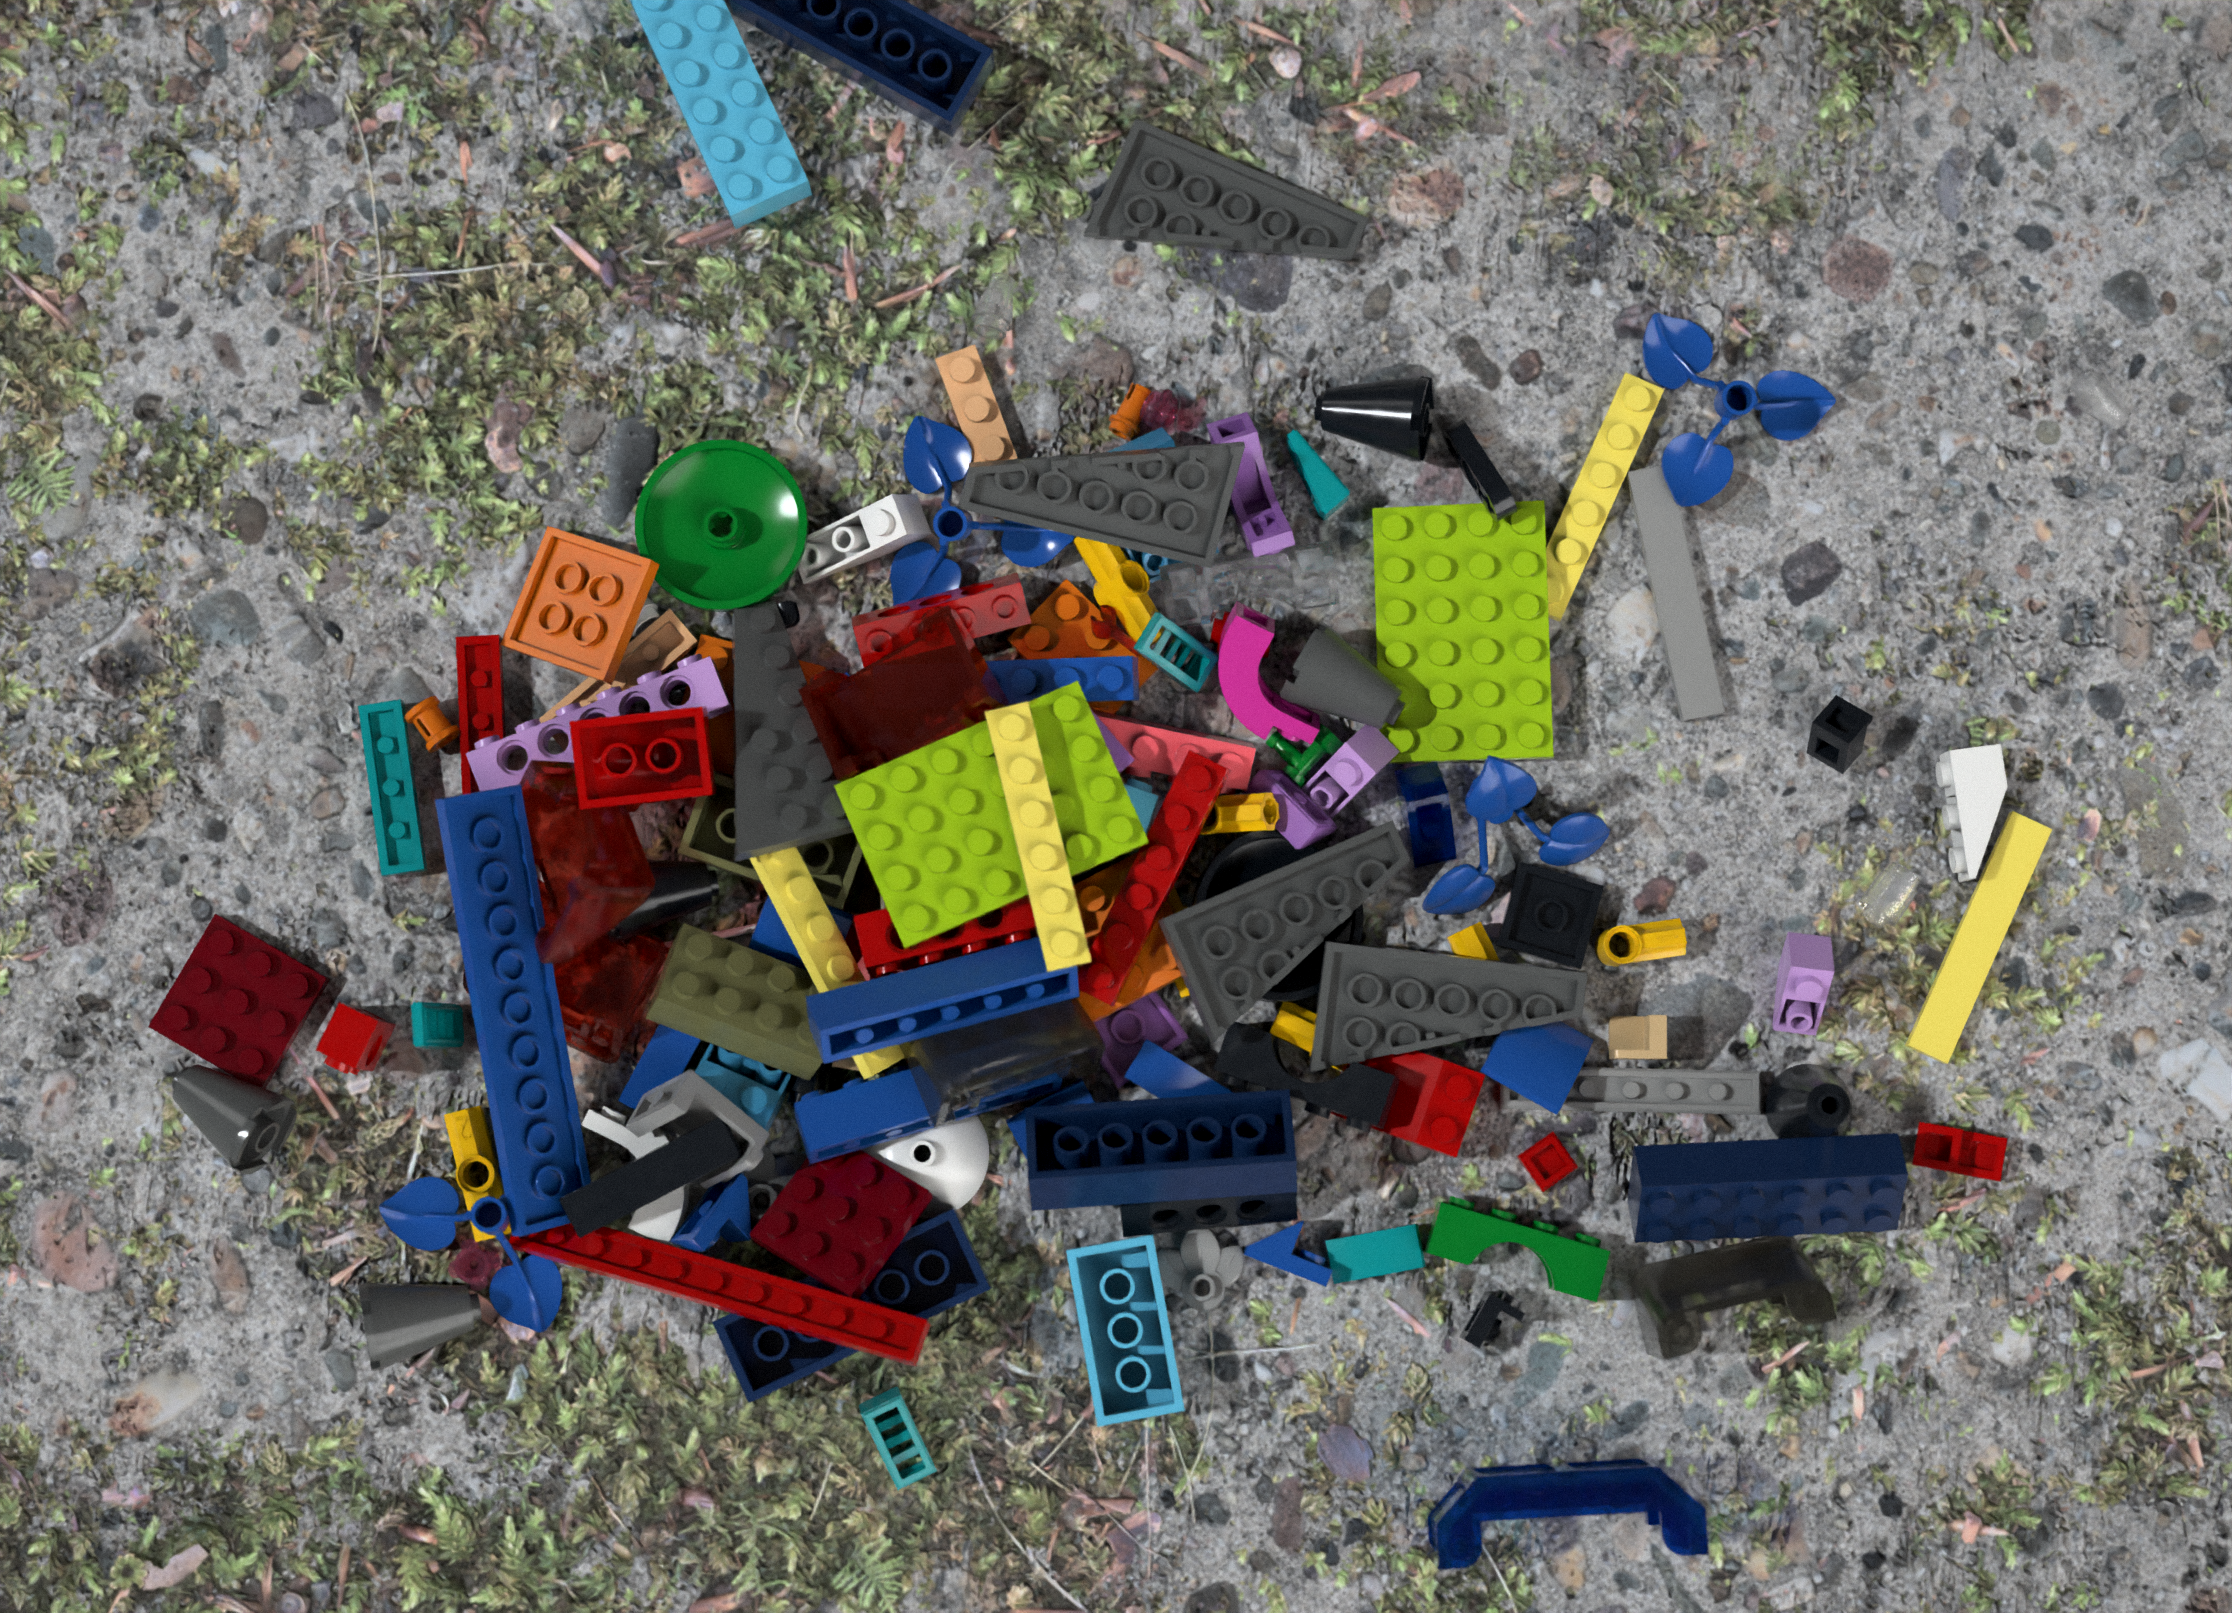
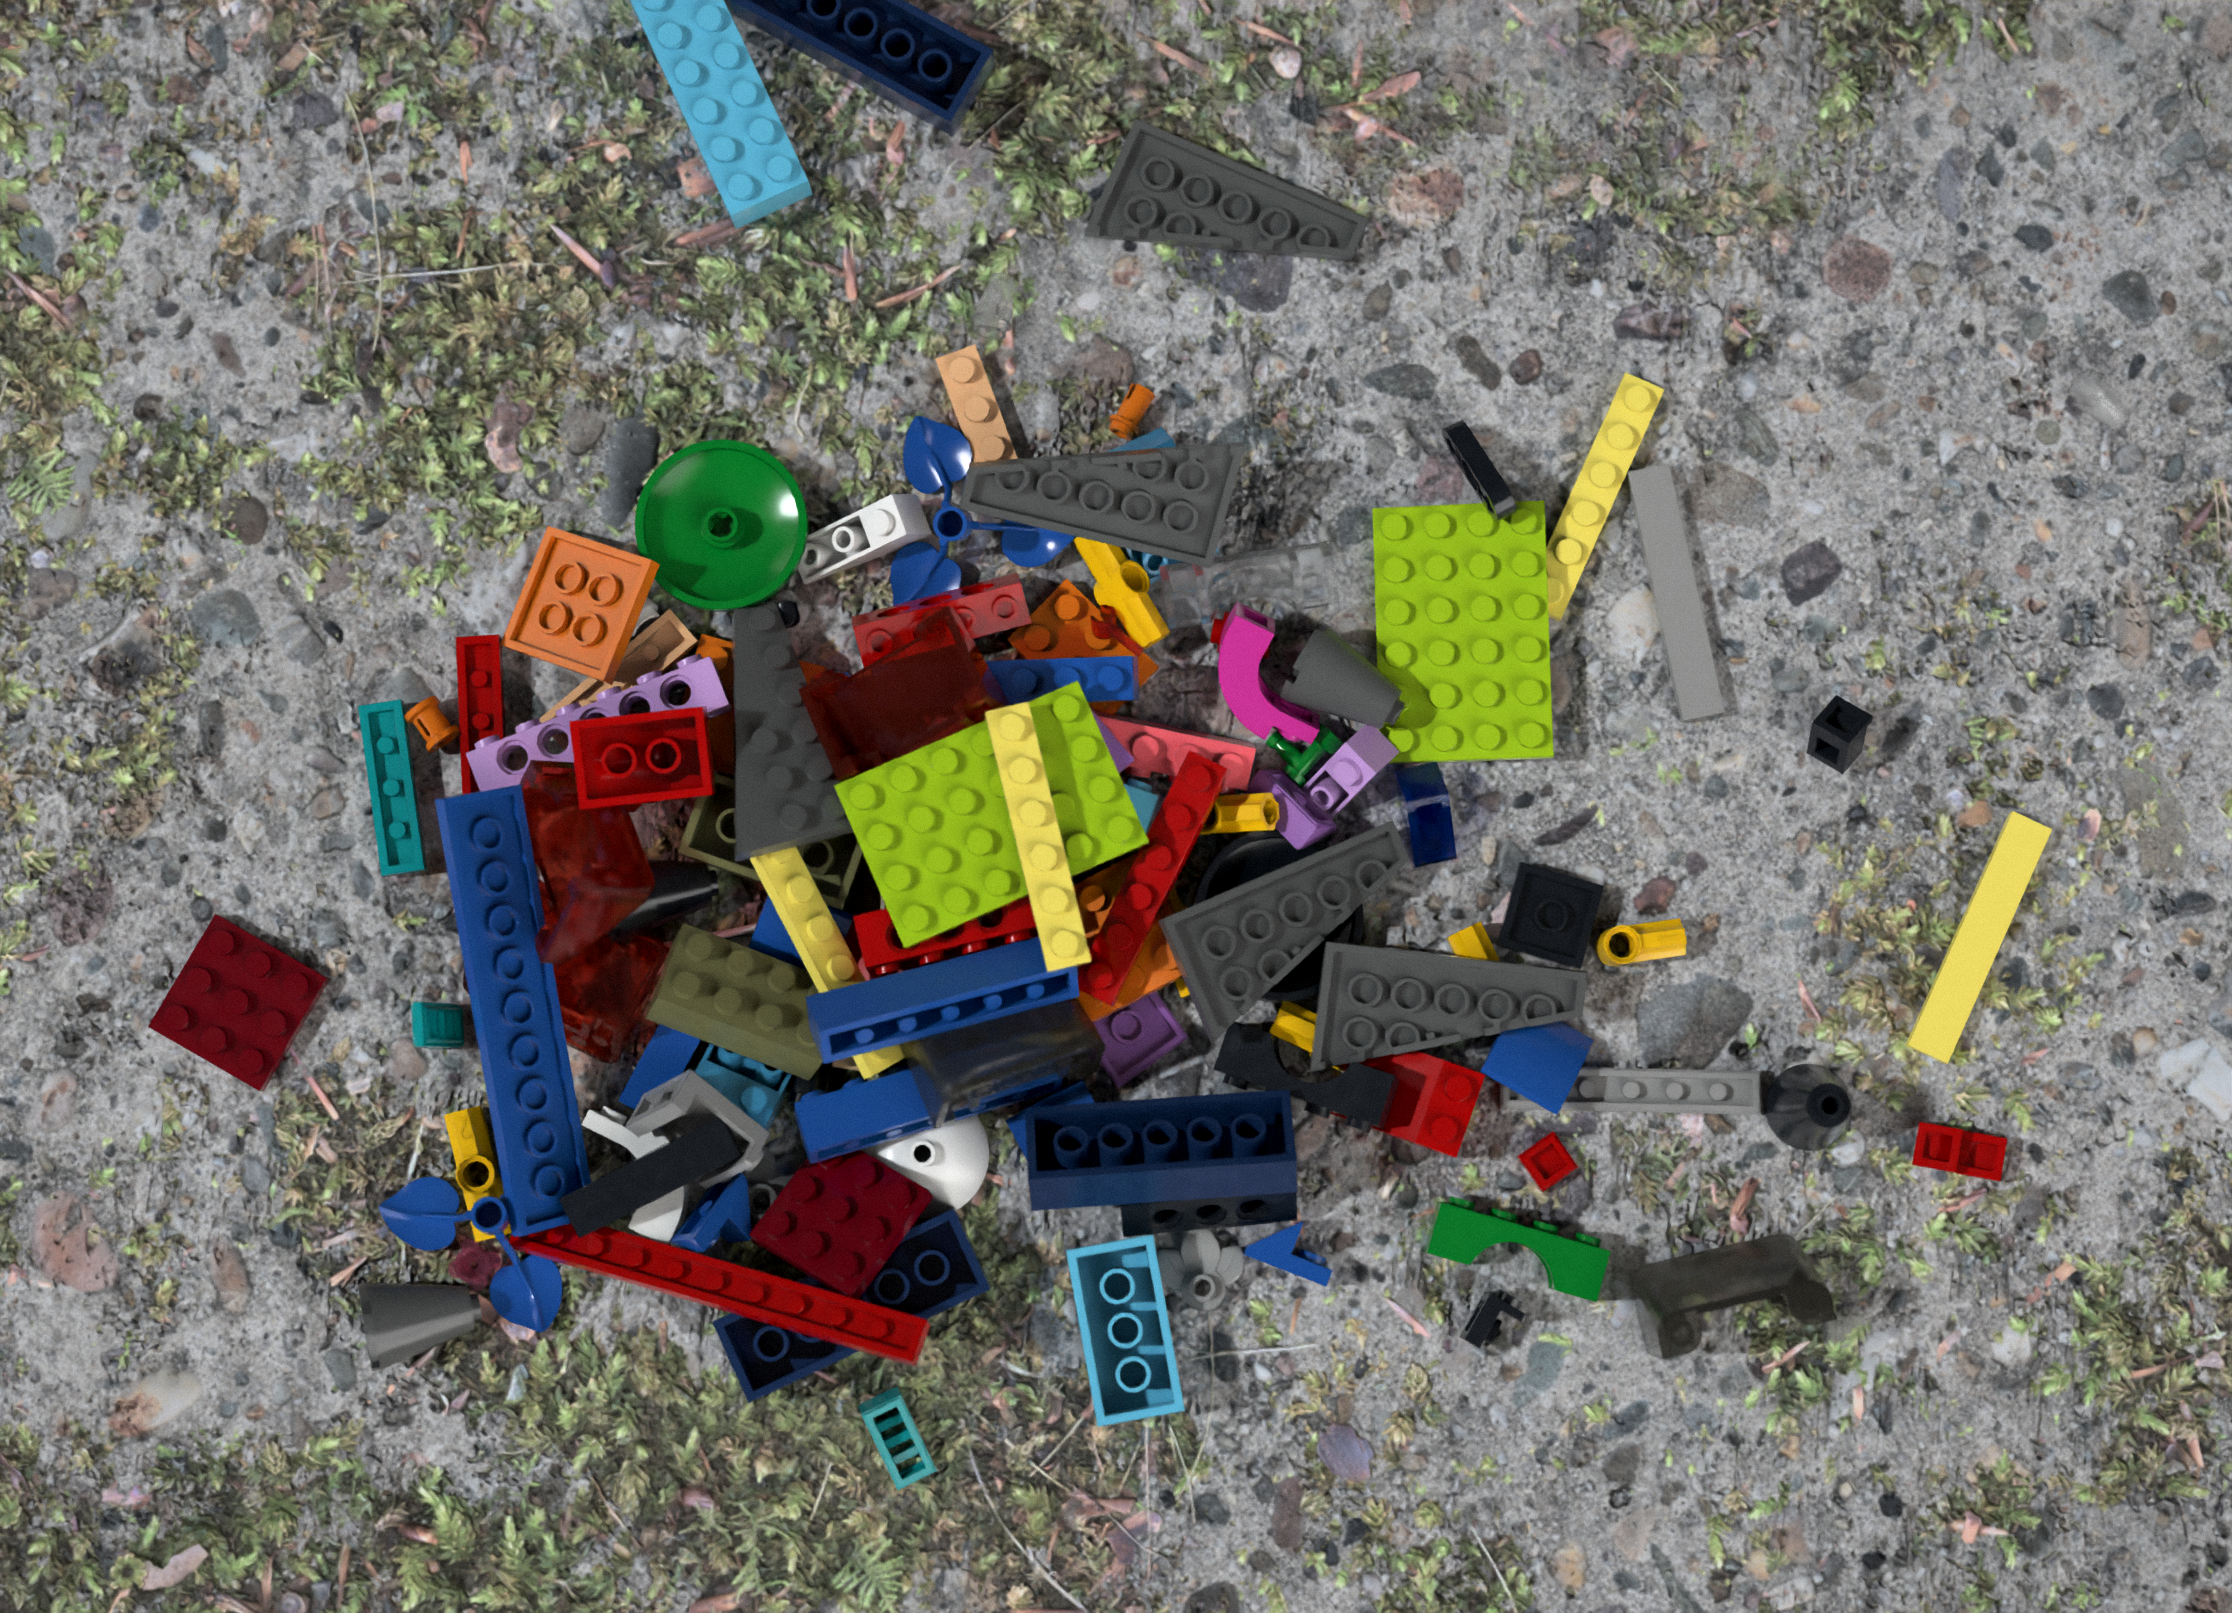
(235, 1115): dark grey cone -> none
(354, 1039): red brick -> none
(1159, 409): clear pink plate -> none
(1169, 1076): blue slope -> none
(1198, 666): teal slope -> none
(1253, 498): medium lavender arch -> none
(1320, 481): teal slope -> none
(1375, 1253): teal slope -> none
(1381, 415): black cone -> none
(1494, 797): blue plant -> none
(1561, 1491): clear blue windscreen -> none
(1637, 1037): tan panel -> none
(1695, 466): blue plant -> none
(1766, 1187): dark blue brick -> none
(1802, 983): lavender slope -> none
(1889, 895): clear brick -> none
(1974, 793): white slope -> none

